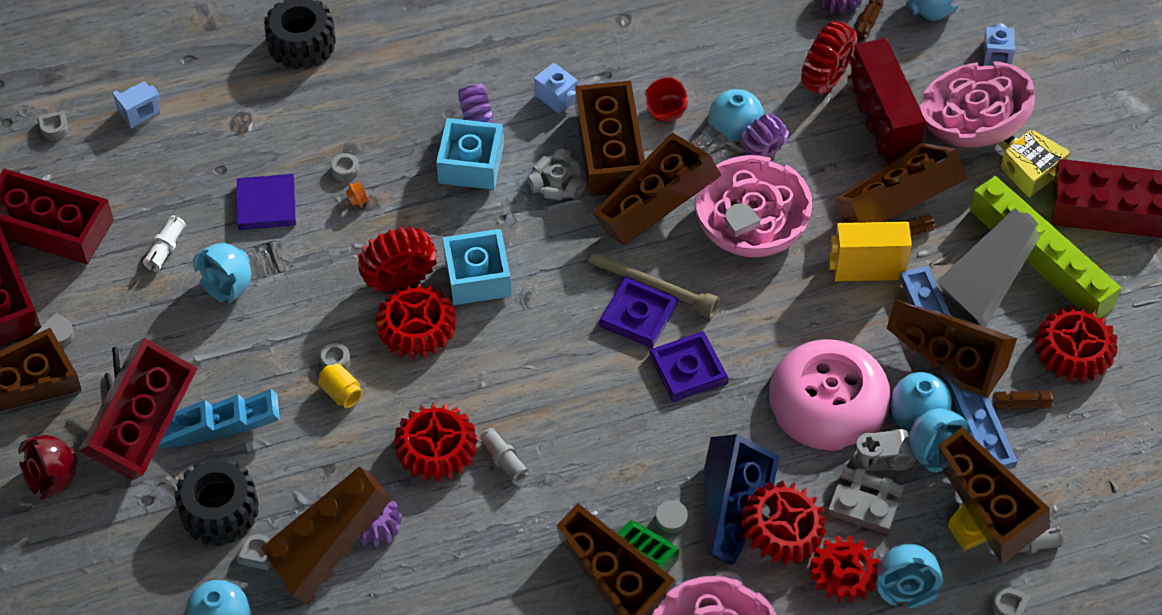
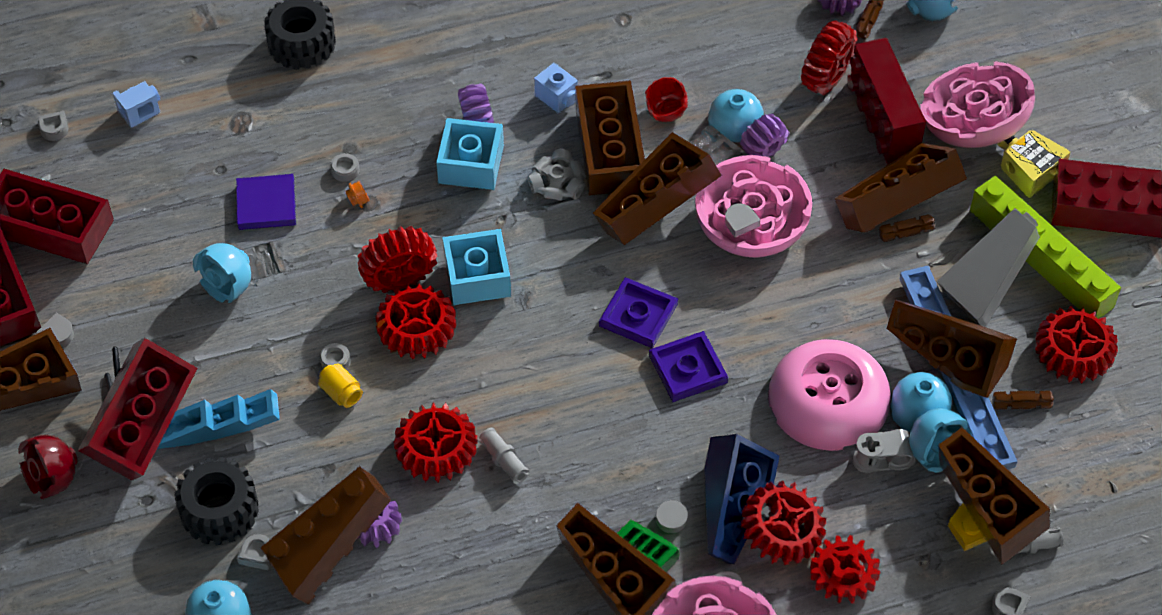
(164, 243): white pin -> none
(705, 304): dark tan piece -> none
(864, 508): light grey plate -> none
(870, 251): yellow brick -> none
(909, 575): medium azure cylinder -> none
(998, 39): light blue brick -> none

